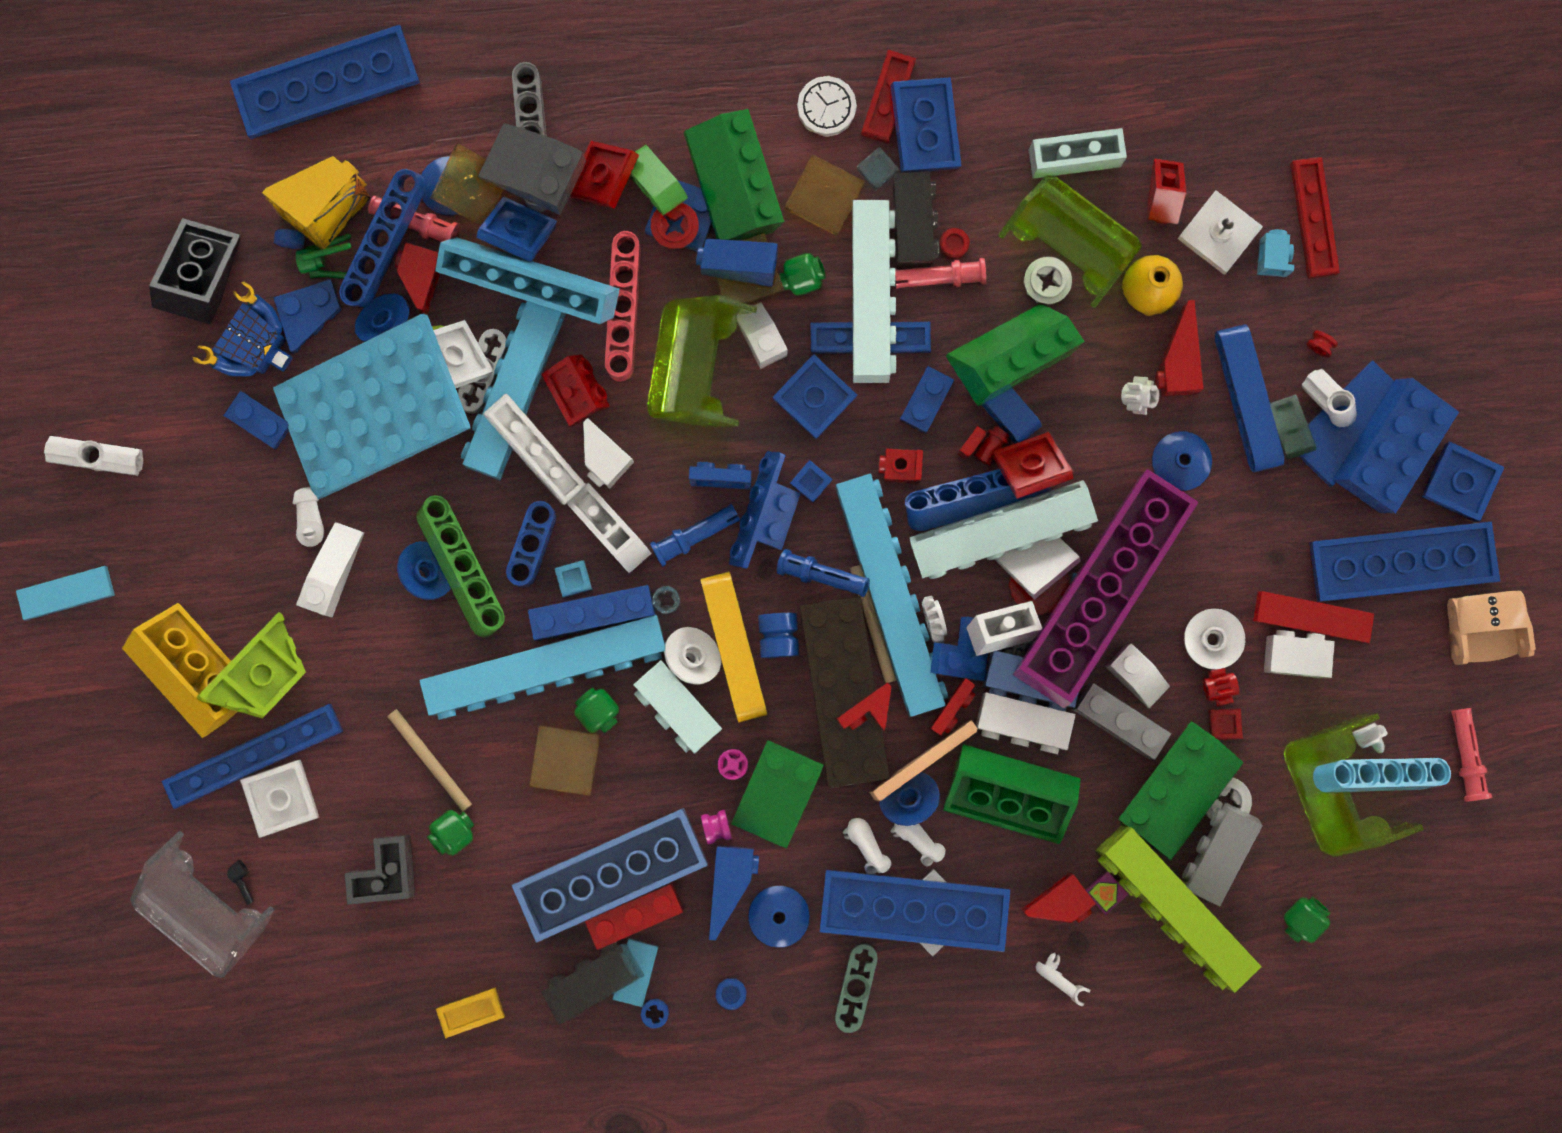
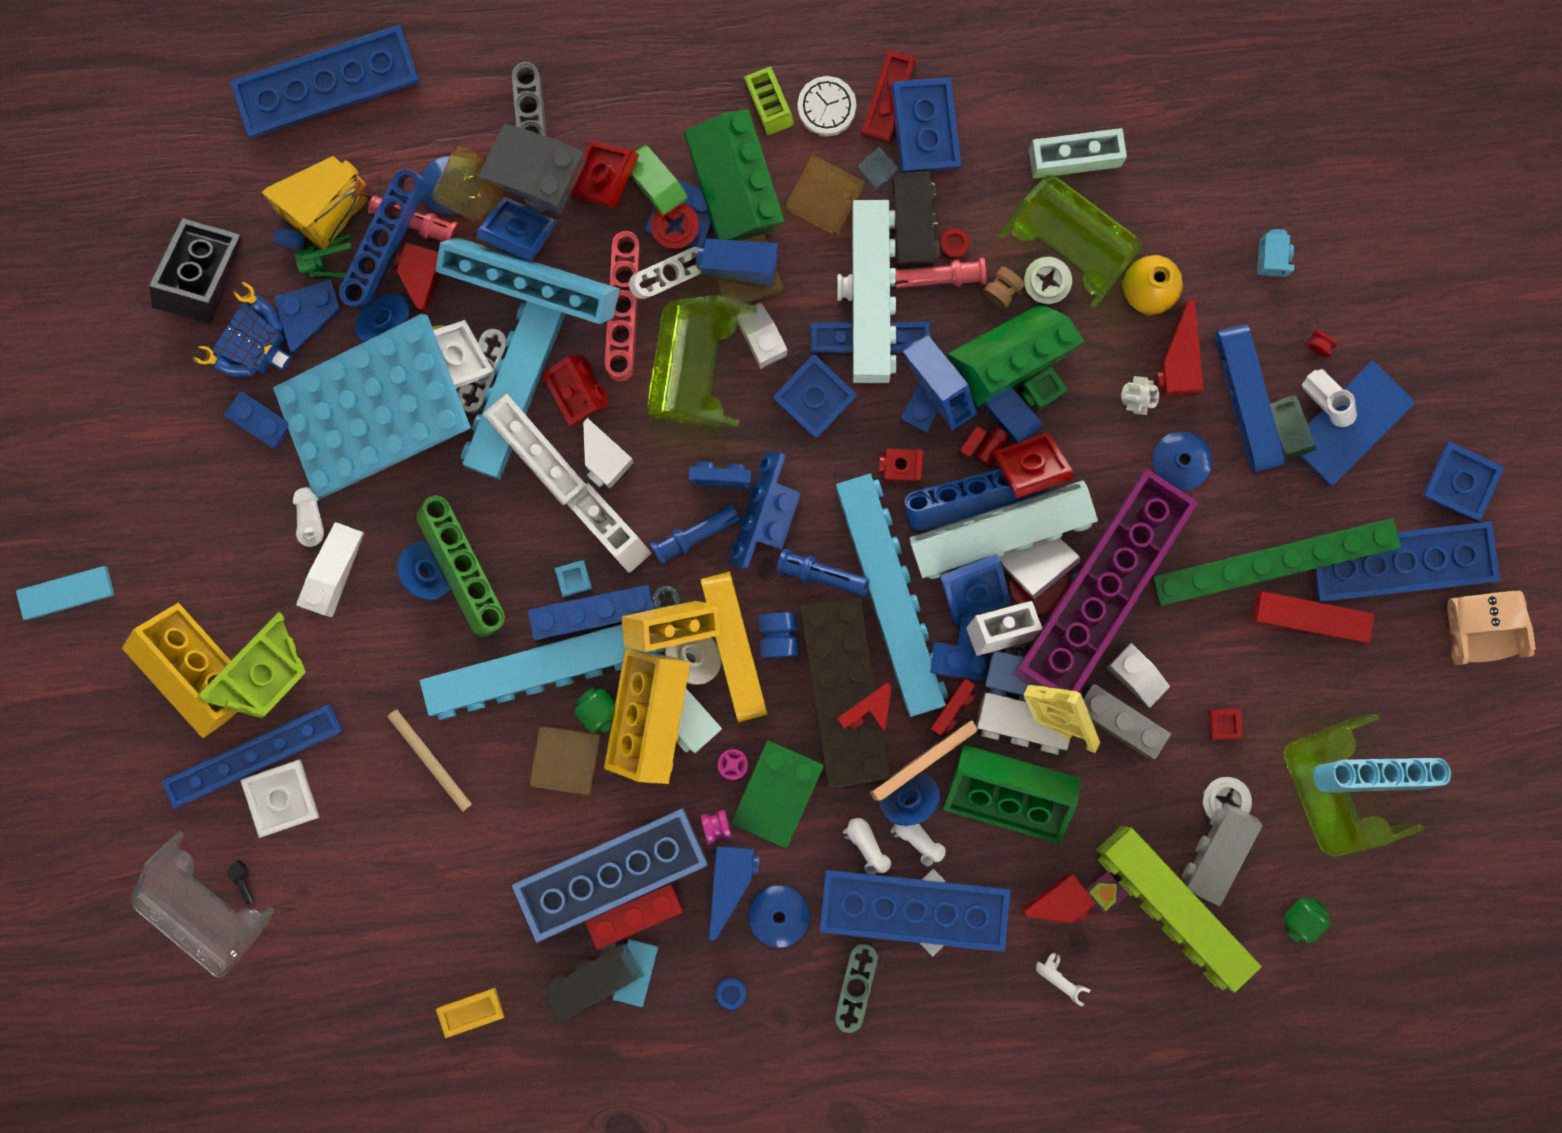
(77, 453): white piece -> none
(392, 873): dark grey brick -> none
(451, 832): green head -> none
(531, 529): blue beam -> none
(647, 716): none -> yellow slope
(648, 1020): blue bush -> none
(657, 272): none -> white beam
(670, 626): none -> yellow brick
(775, 118): none -> lime slope
(803, 274): green head -> none
(811, 481): blue plate -> none
(844, 287): none -> white bush
(875, 632): tan bar -> none
(934, 619): white gear -> none
(940, 382): none -> slope
(975, 589): none -> blue plate
(1003, 287): none -> medium nougat wheel
(1042, 389): none -> green bracket
(1062, 712): none -> light yellow wing
(1166, 191): red slope -> none
(1181, 790): green slope -> none
(1220, 232): white tile -> none
(1220, 686): red gear -> none
(1229, 638): white dish -> none
(1276, 562): none -> green plate
(1299, 656): white brick -> none
(1314, 217): red tile -> none
(1371, 736): white piece -> none
(1396, 445): blue brick -> none
(1472, 768): coral pin -> none

